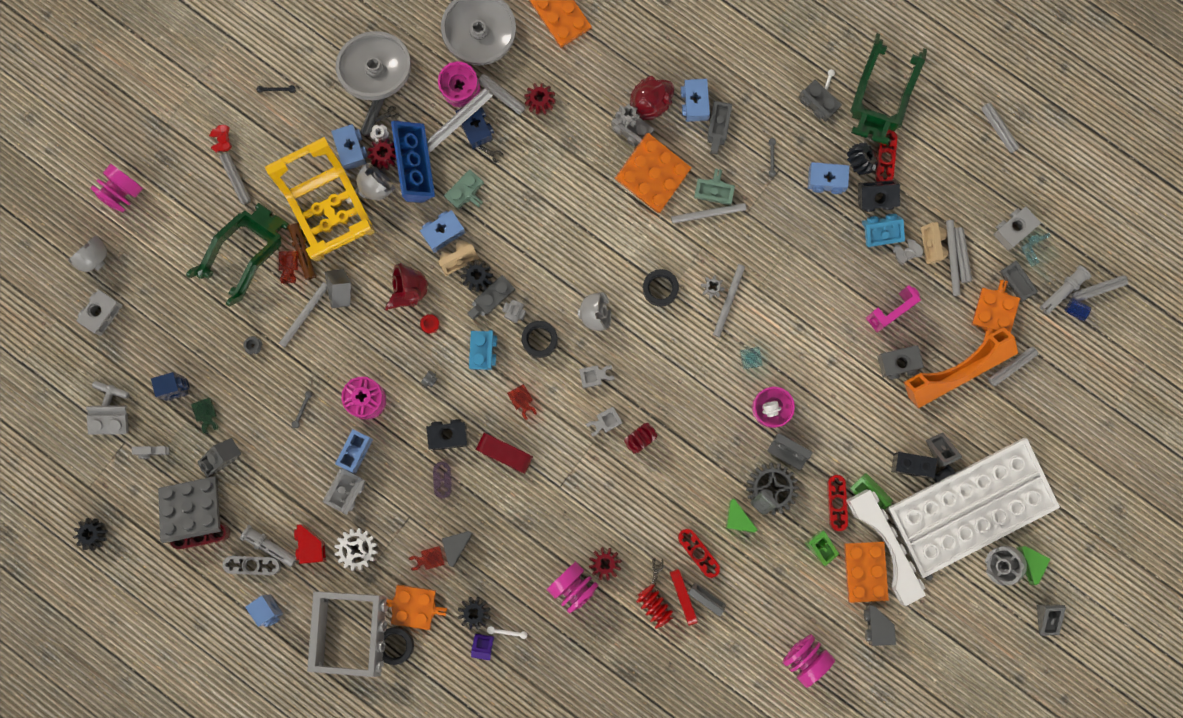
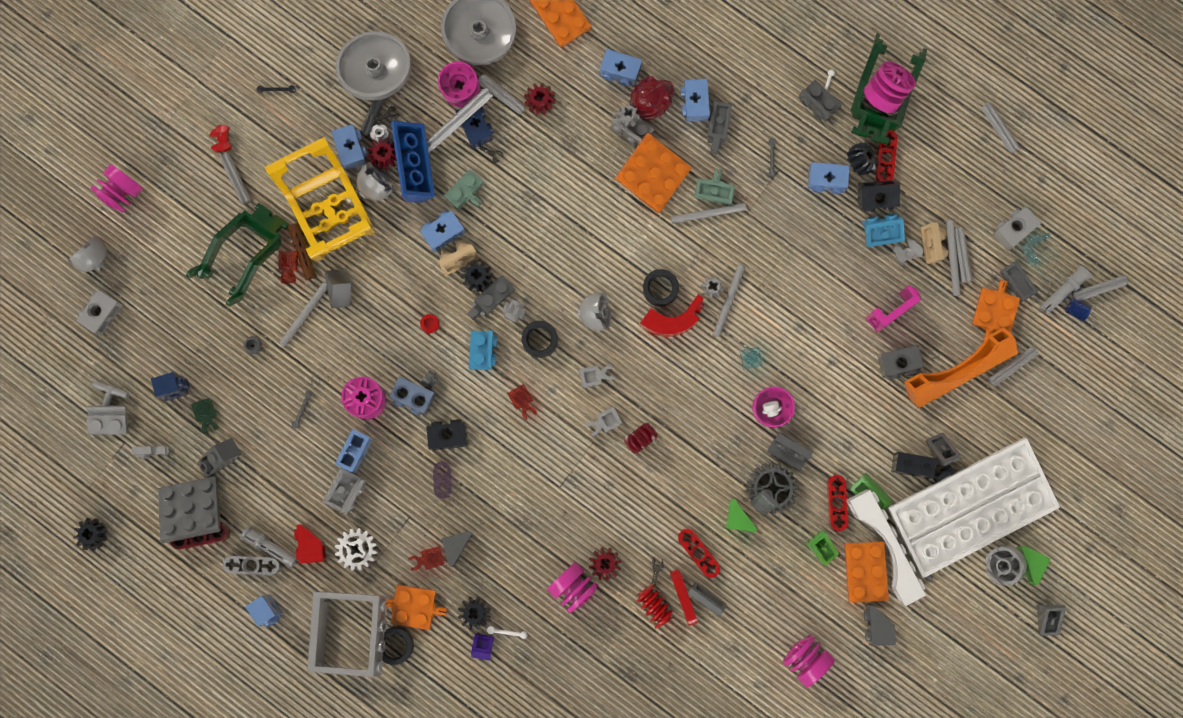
(408, 287): dark red head -> none
(414, 392): none -> sand blue brick
(504, 453): dark red beam -> none
(613, 61): none -> medium blue brick
(672, 326): none -> red arch
(889, 87): none -> dark pink wheel

